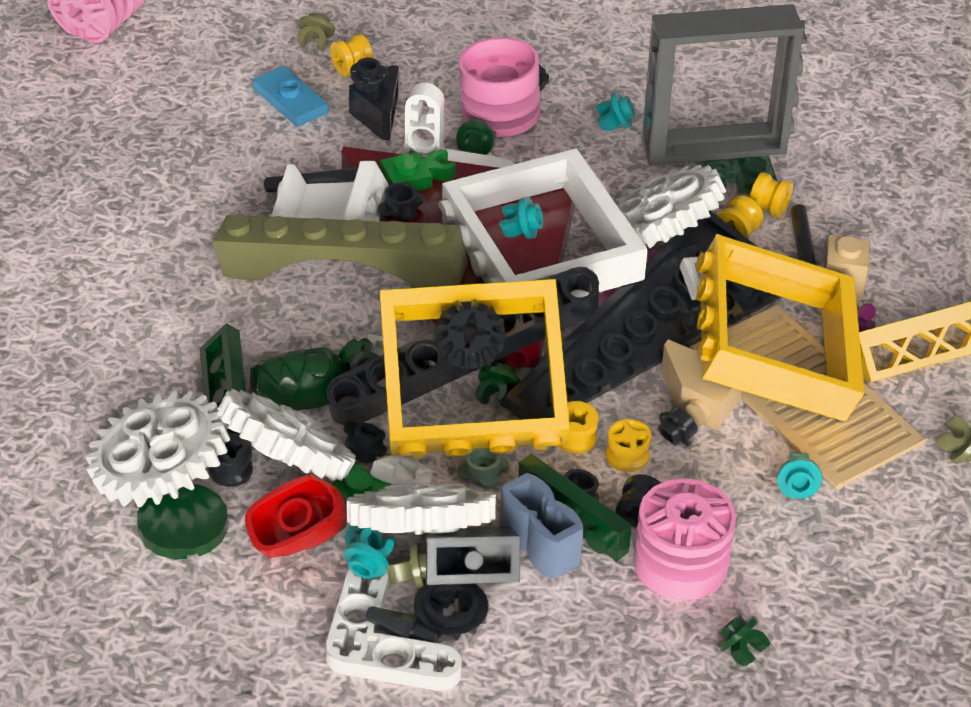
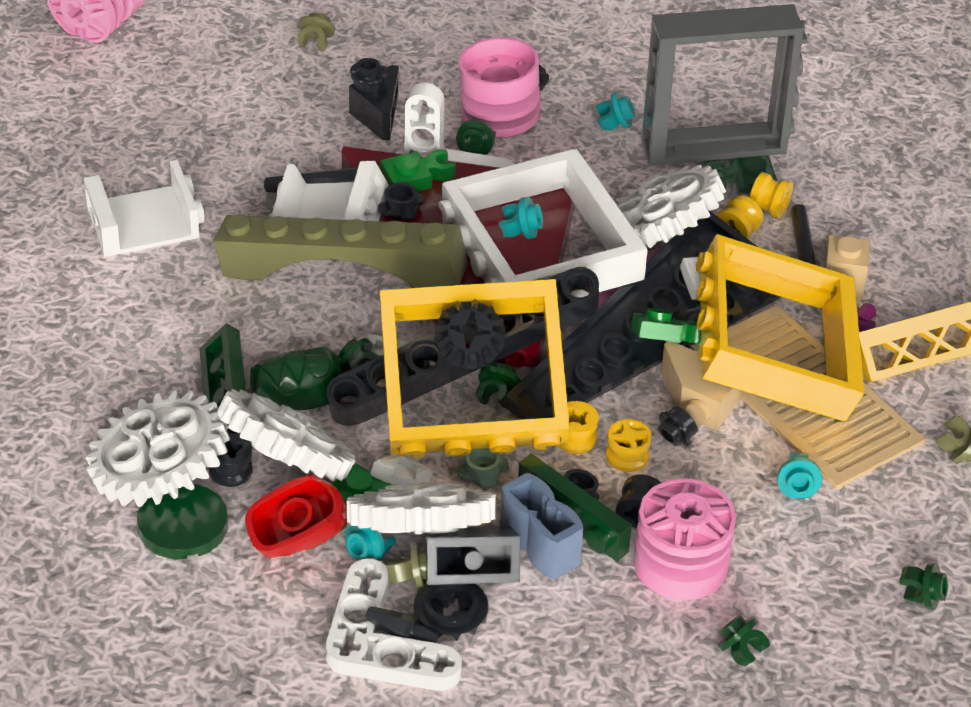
(146, 216): none -> white panel
(290, 96): dark azure plate -> none
(348, 53): yellow wheel -> none
(365, 441): black plate -> none
(365, 560): teal plate -> none
(660, 325): none -> green plate
(926, 585): none -> dark green plate

